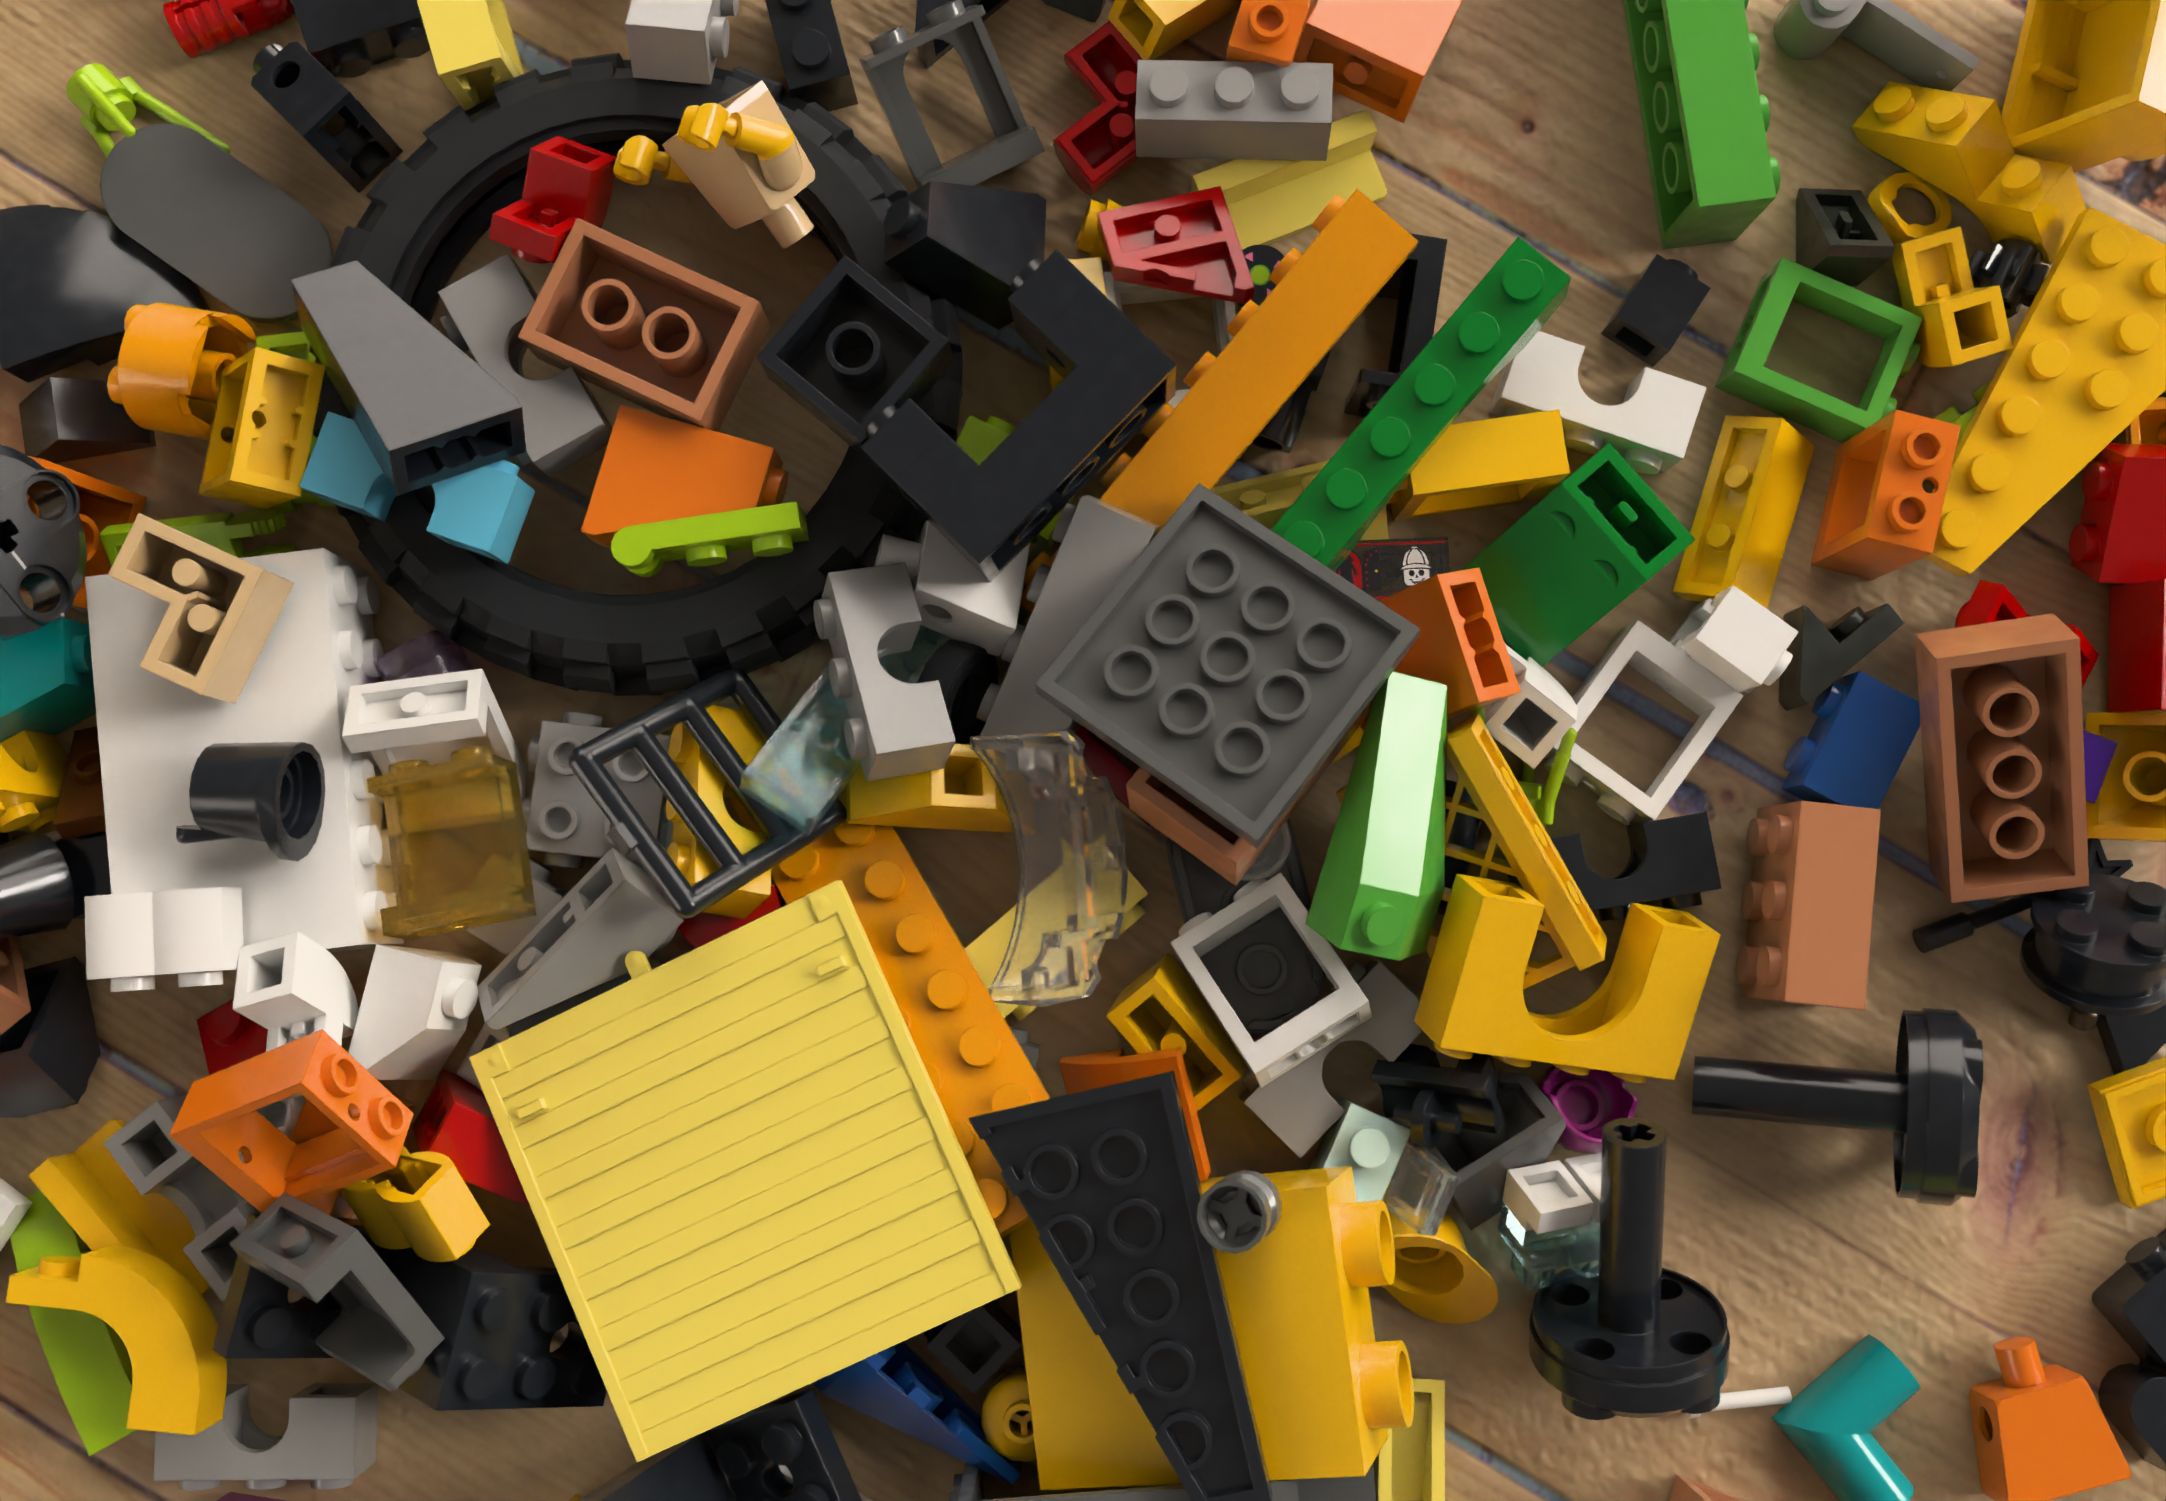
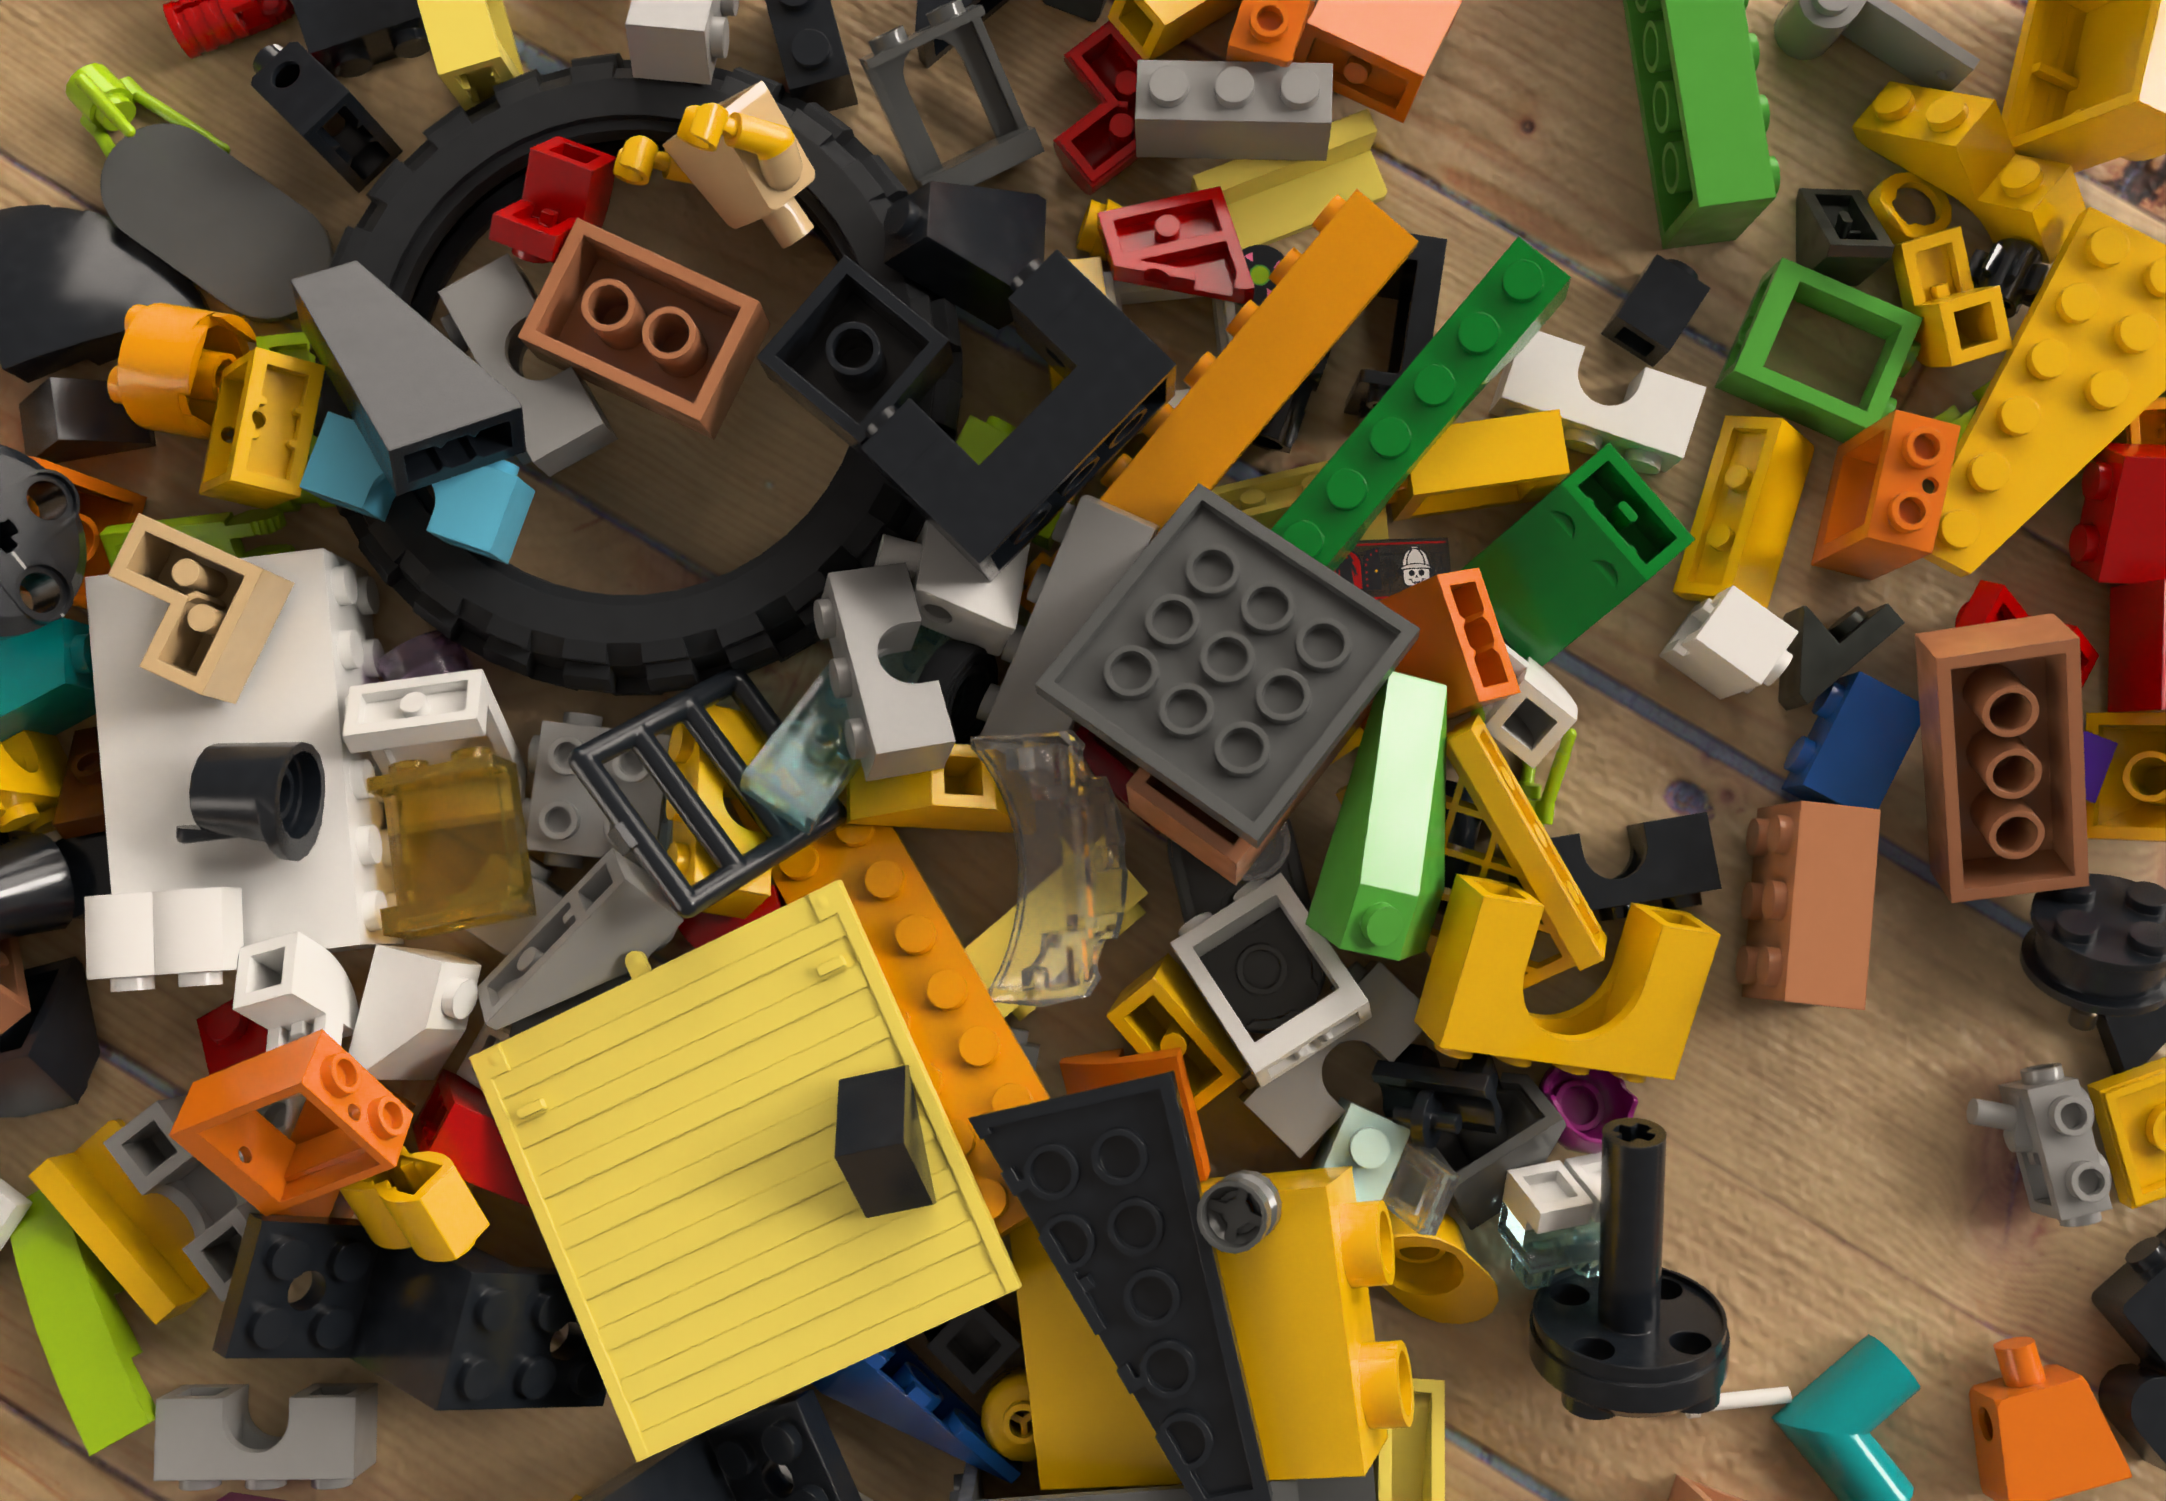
(159, 1318): yellow arch -> none
(313, 1253): dark grey panel -> none
(676, 471): orange slope -> none
(708, 537): lime plate -> none
(882, 1142): none -> black slope
(1680, 678): white window -> none
(1925, 1103): black piece -> none
(1963, 925): black piece -> none
(2050, 1130): none -> light grey brick

